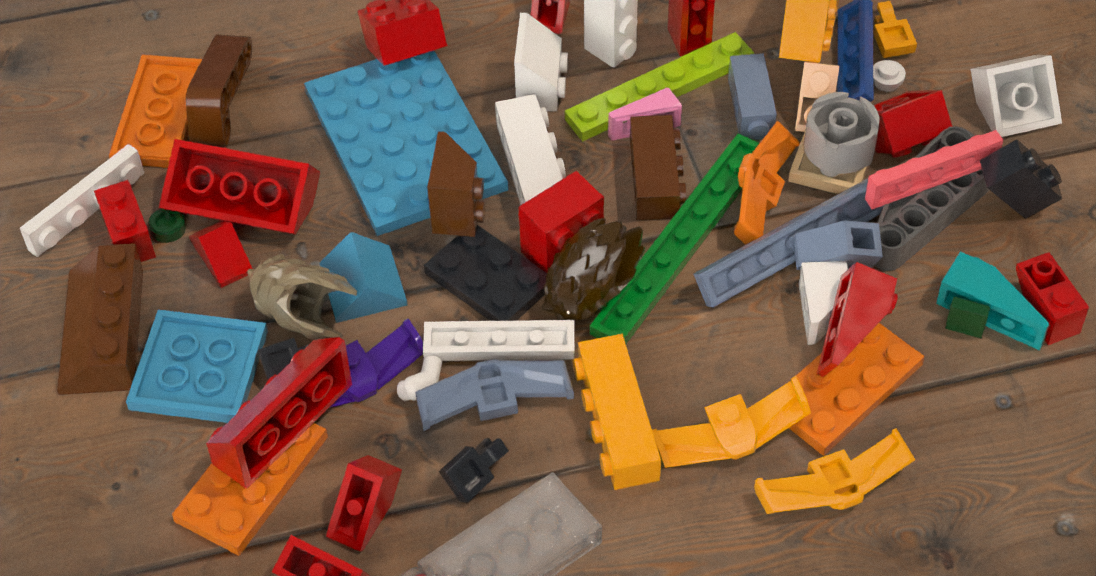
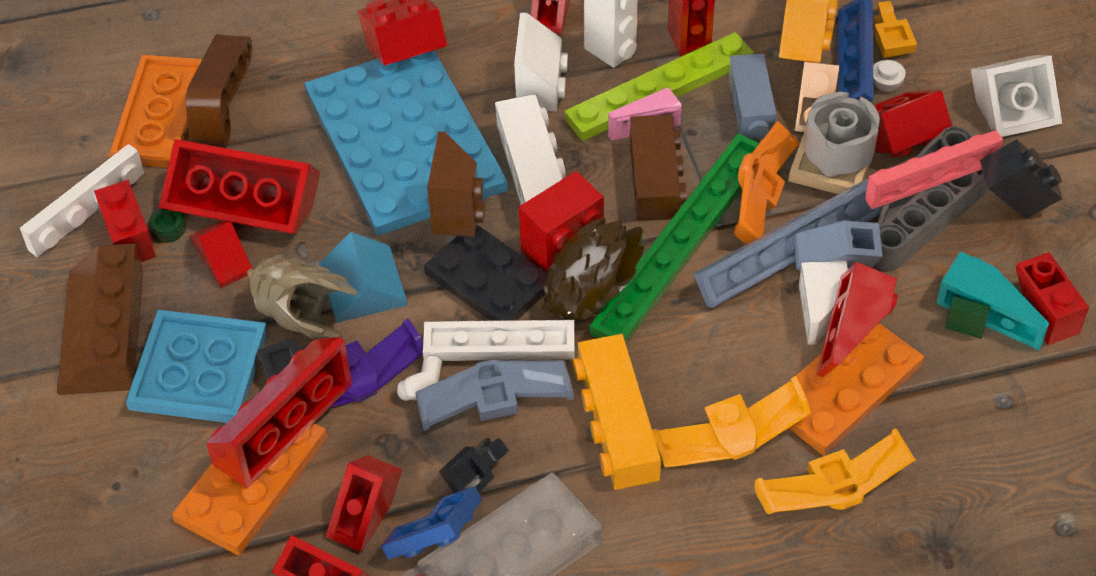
(438, 528): none -> blue plate

